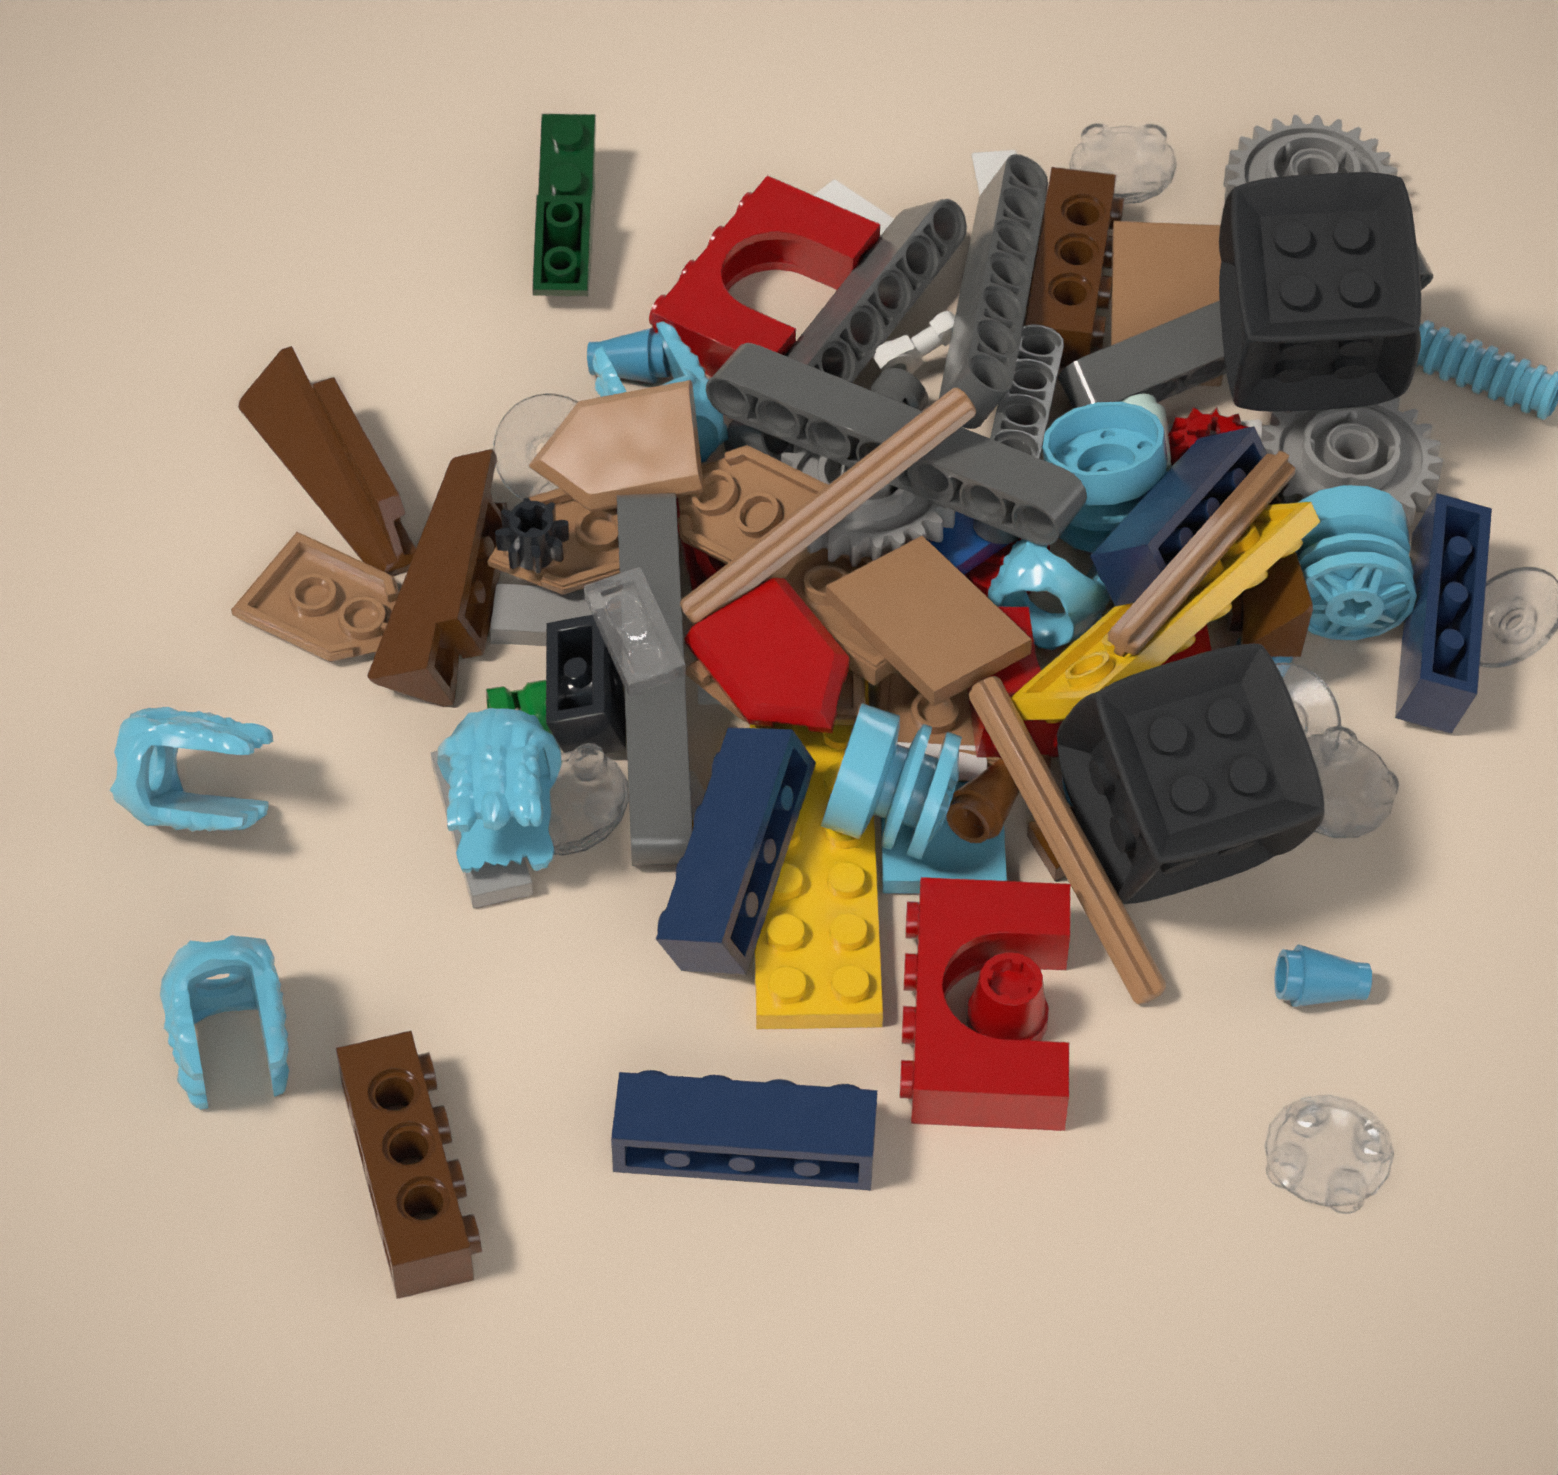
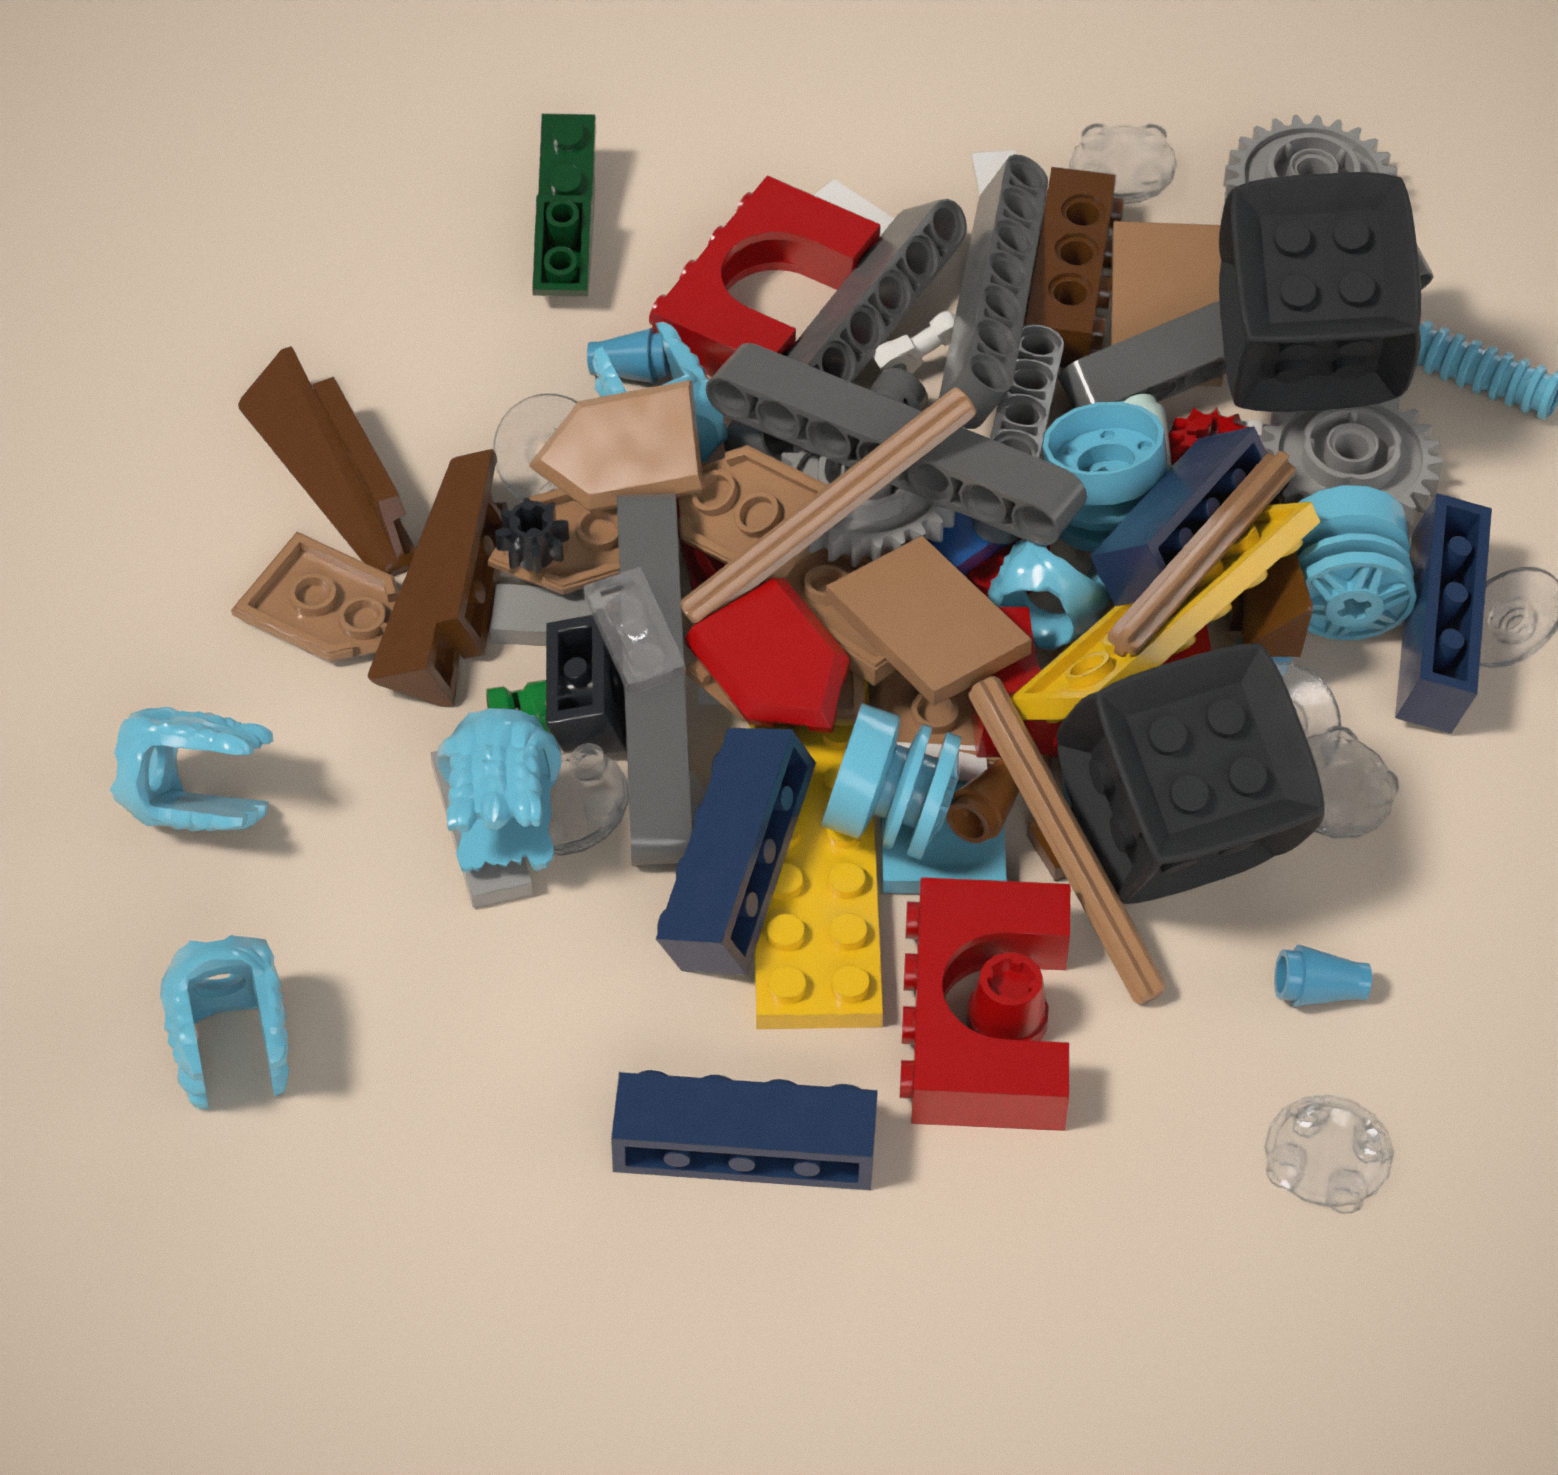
(418, 1252): reddish brown brick -> none

